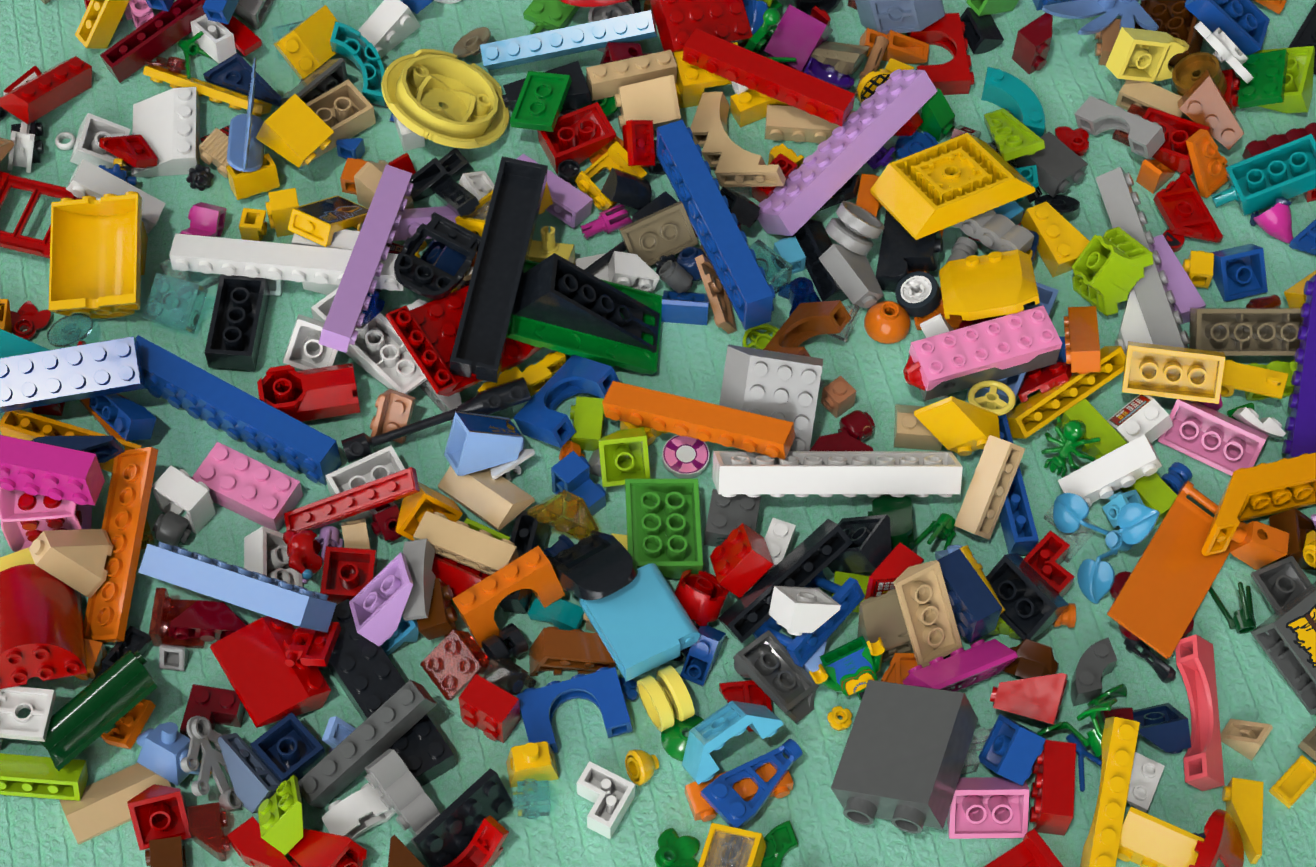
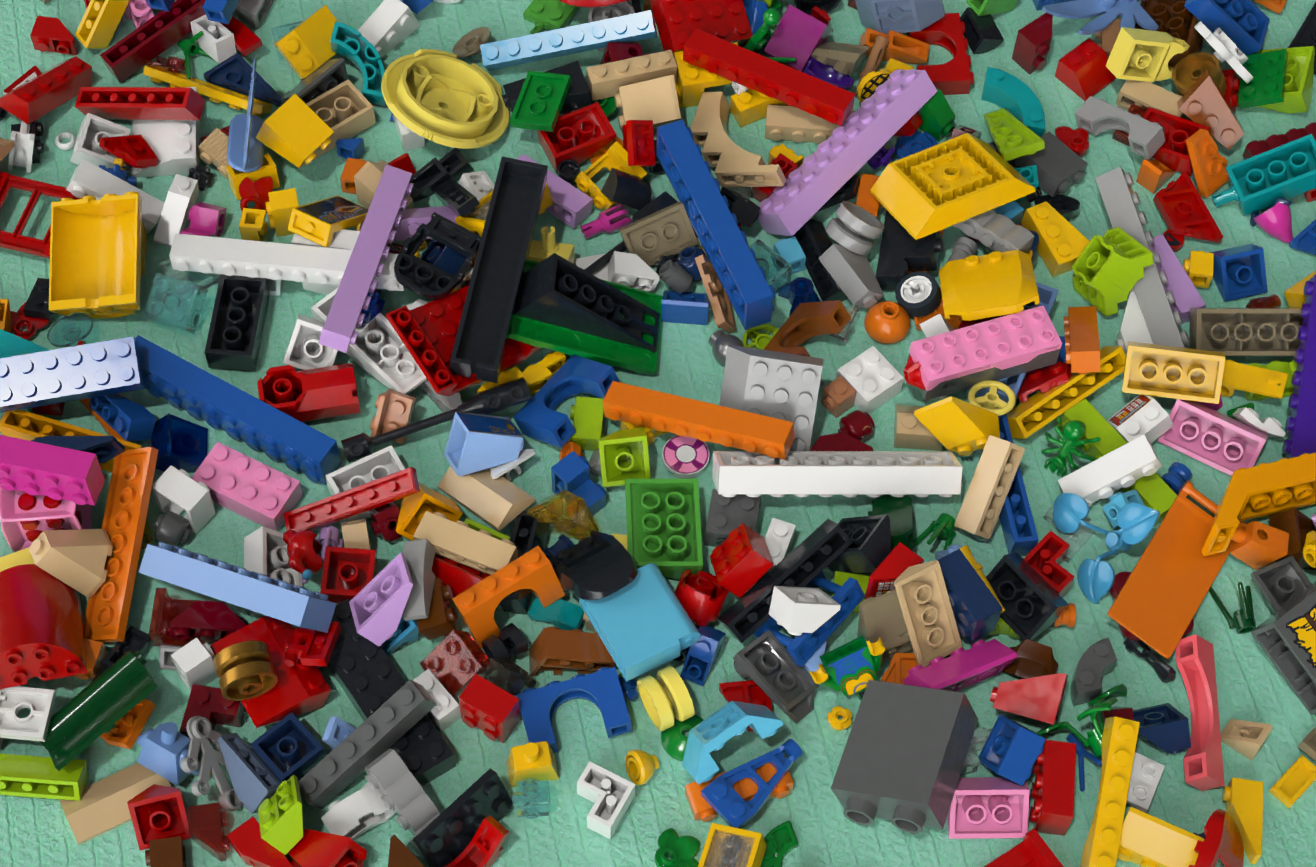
(38, 301): none -> black bracket
(52, 36): none -> red slope
(141, 103): none -> red brick
(174, 216): none -> white slope
(179, 443): none -> clear blue slope
(195, 664): none -> white brick
(245, 670): none -> pearl gold wheel
(256, 192): none -> red plate
(447, 709): none -> white brick
(719, 342): none -> flat silver piece
(872, 379): none -> white brick
(1085, 70): none -> red slope

